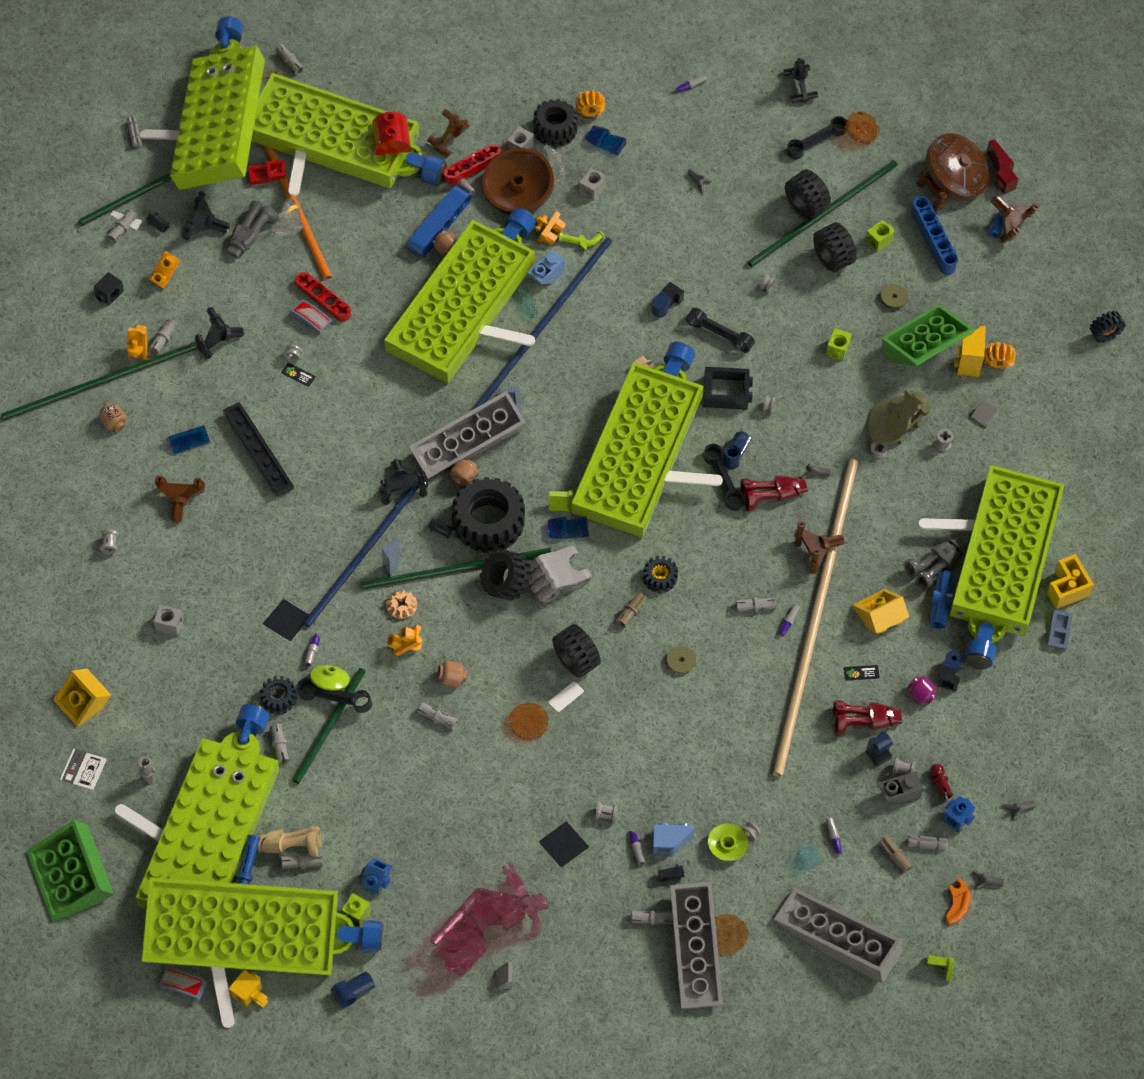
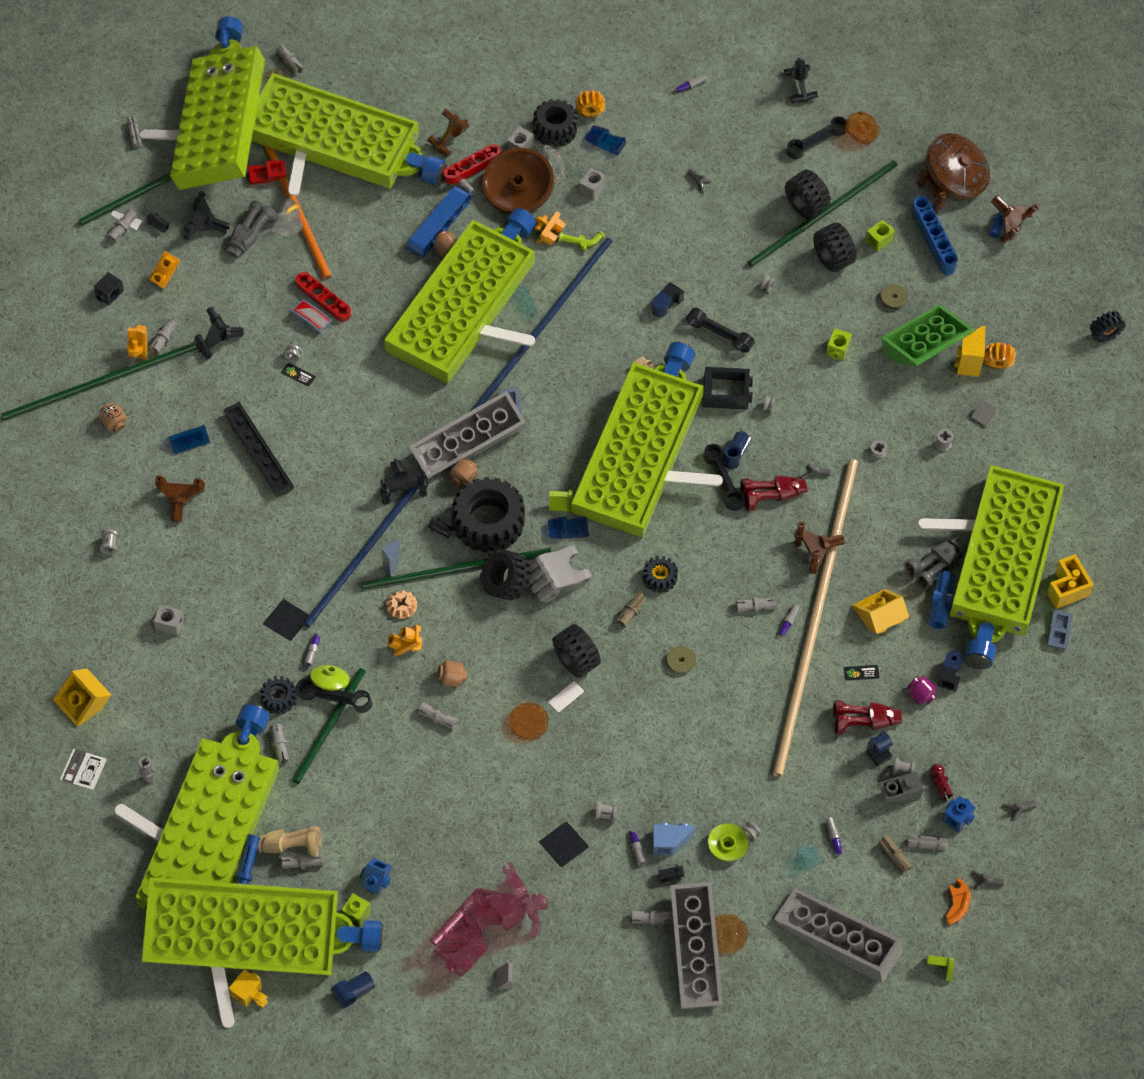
(69, 871): bright green slope -> none
(182, 983): slope -> none
(391, 133): red brick -> none
(548, 268): medium blue slope -> none
(894, 417): olive animal -> none
(1005, 177): dark red slope -> none

